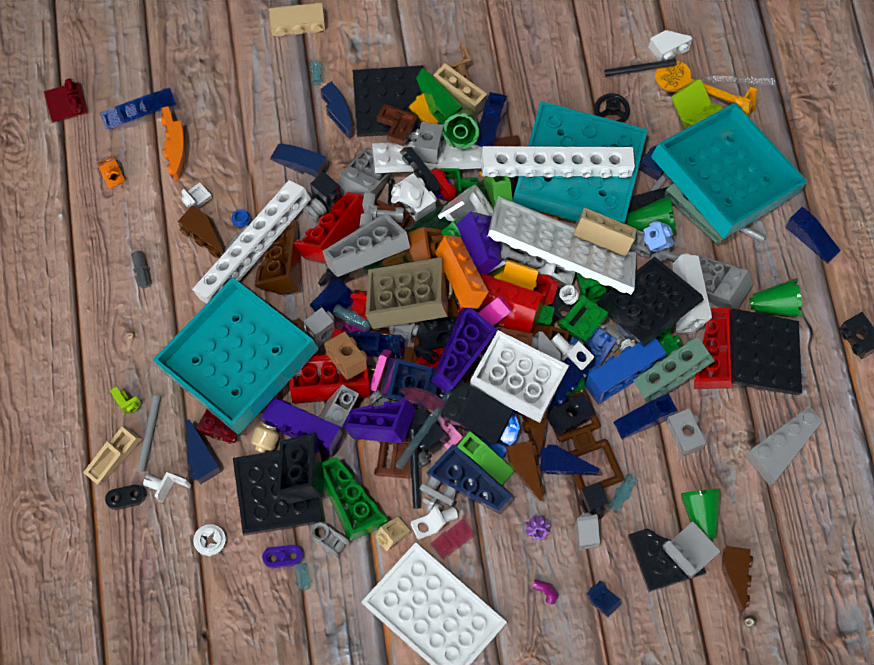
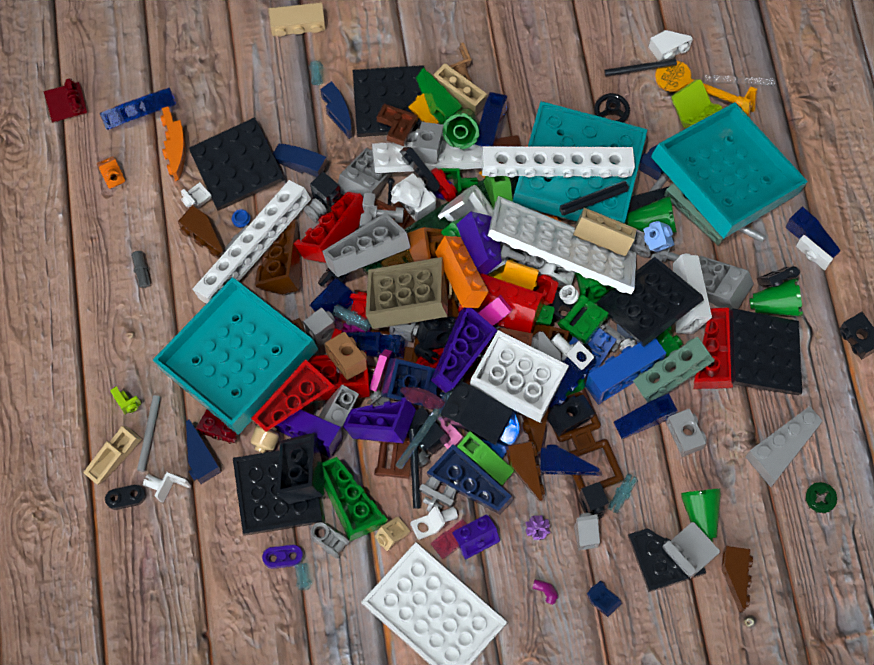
(208, 531): white gear -> none
(236, 164): none -> black plate
(296, 392): none -> red wedge
(476, 536): none -> dark purple bracket
(594, 198): none -> black axle
(776, 277): none -> black plate
(814, 252): none -> white plate
(821, 488): none -> dark green gear

